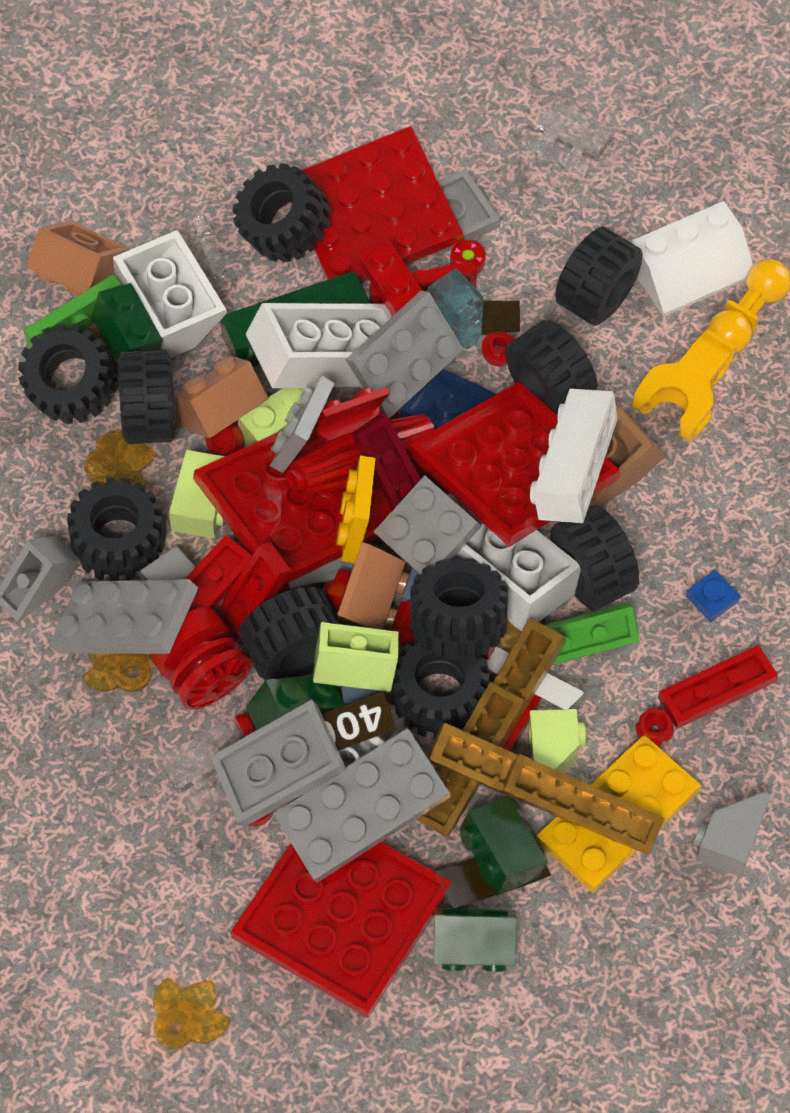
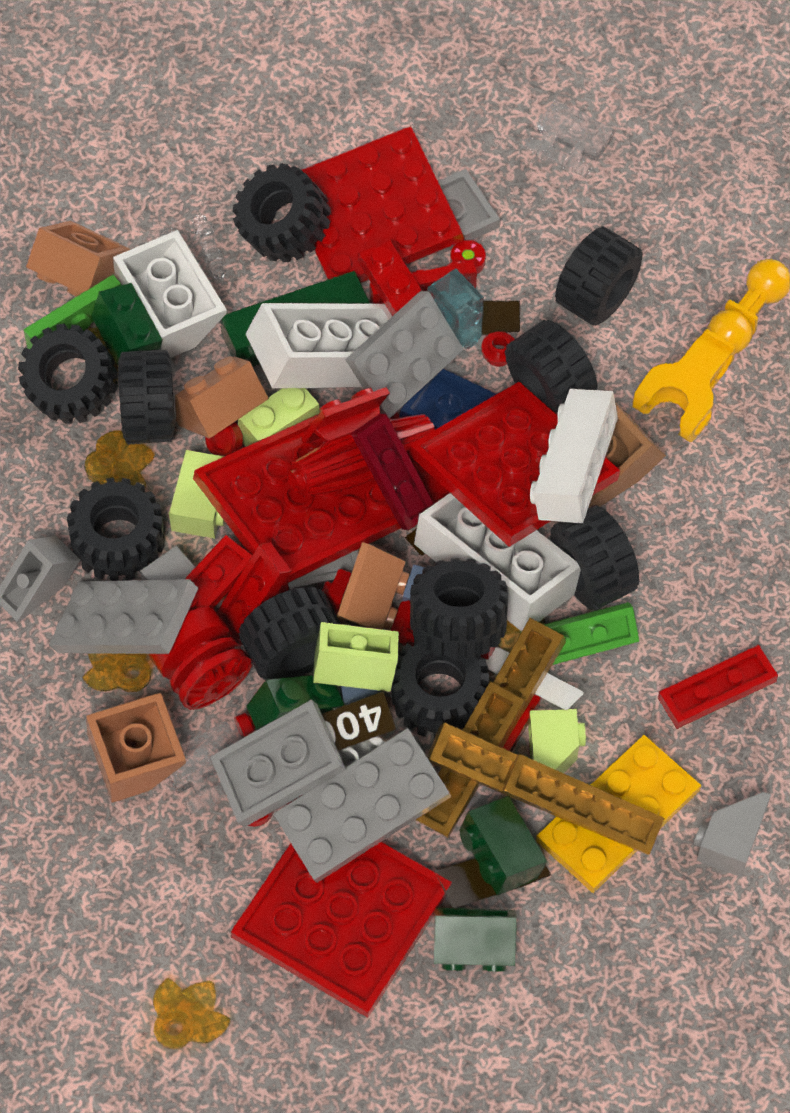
(134, 746): none -> nougat slope
(300, 423): light grey plate -> none
(355, 508): yellow plate -> none
(427, 526): light grey plate -> none
(657, 718): red plate -> none
(693, 258): white slope -> none
(712, 596): blue plate -> none

